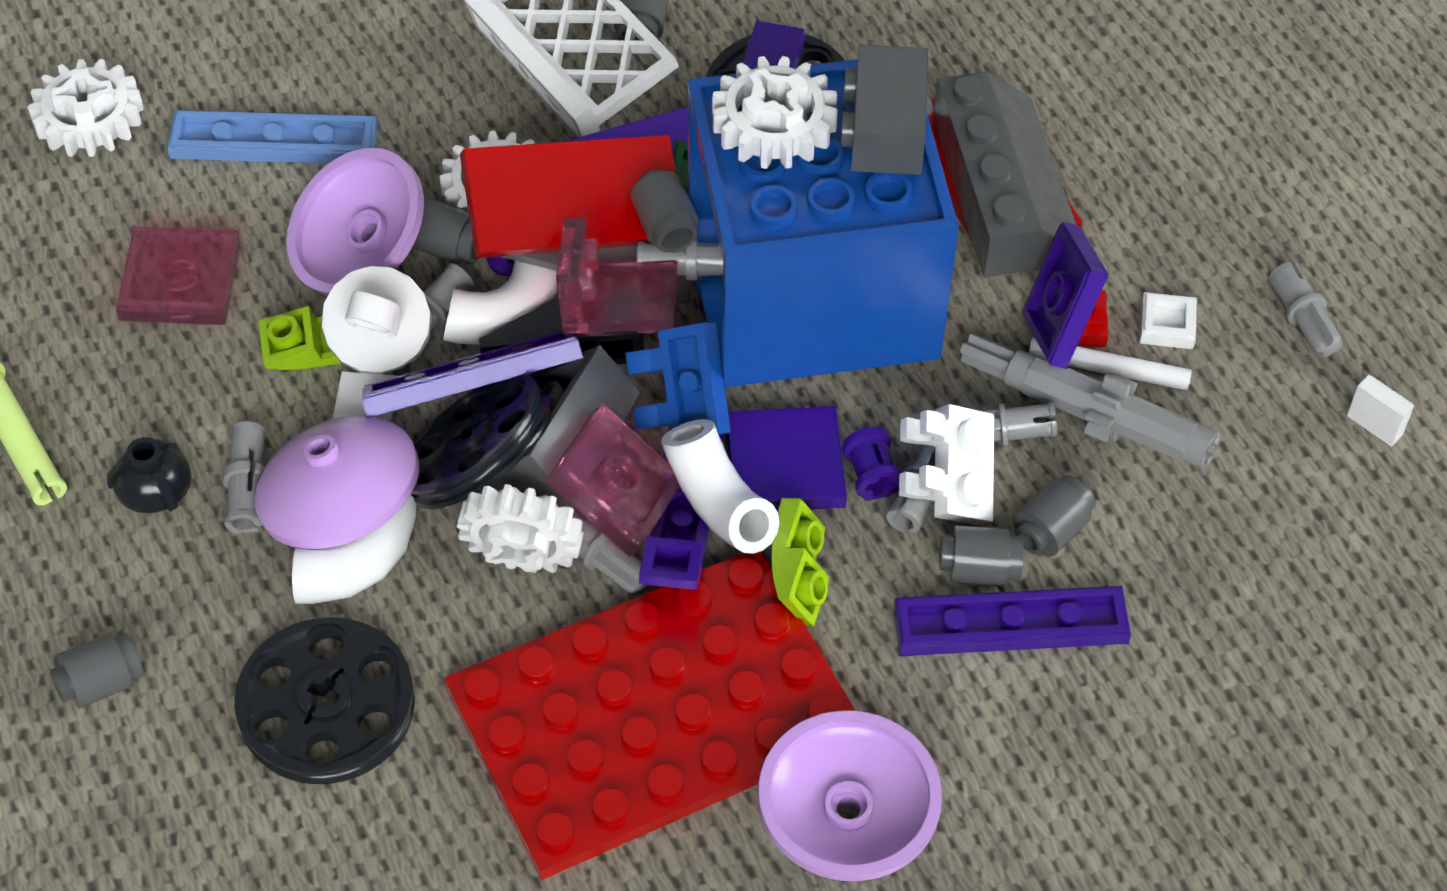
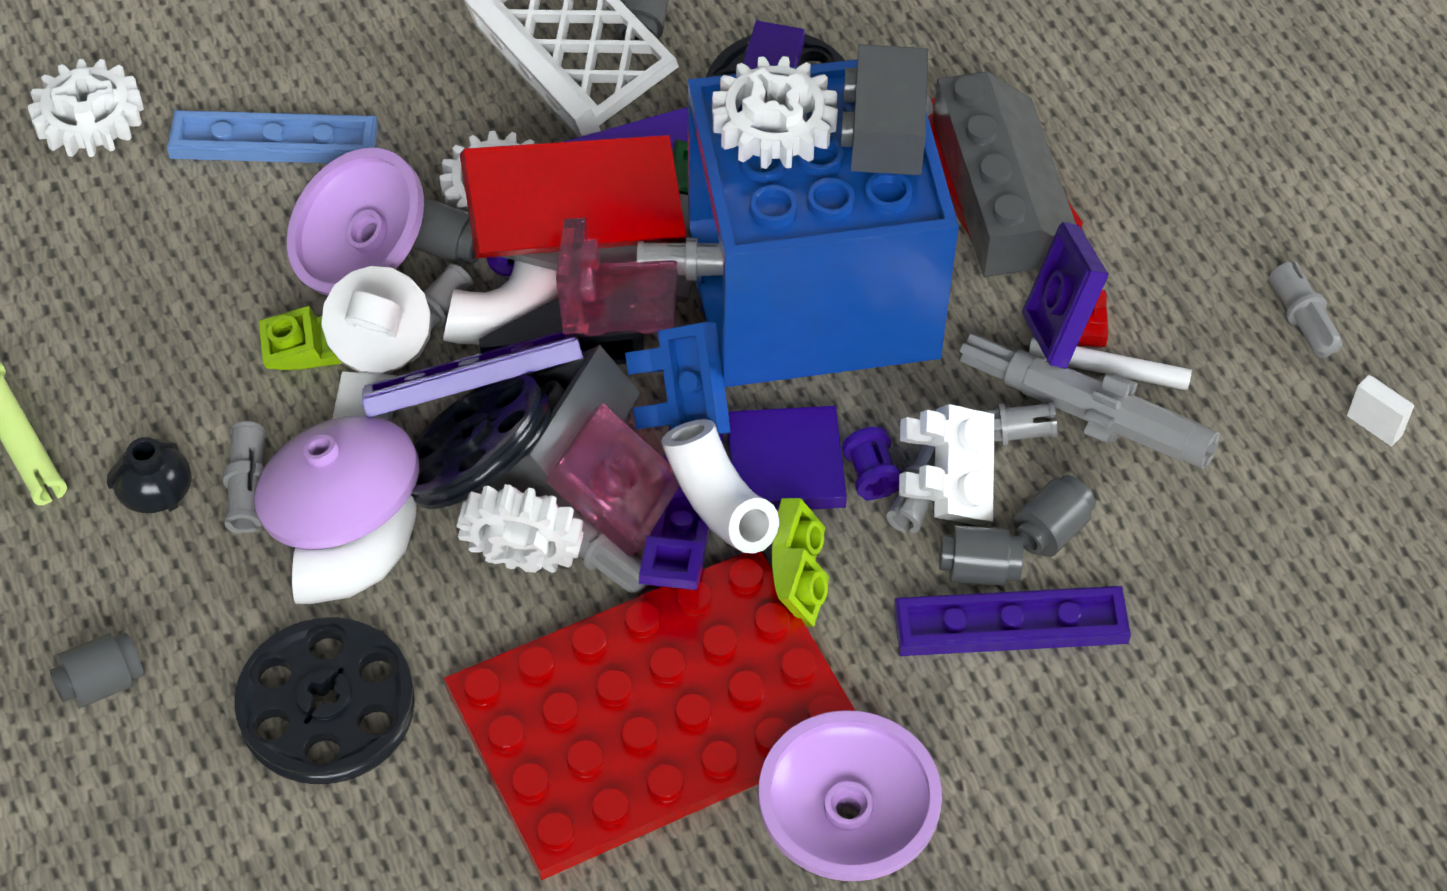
(178, 275): clear pink plate -> none
(665, 210): dark grey brick -> none
(1168, 320): white tile -> none

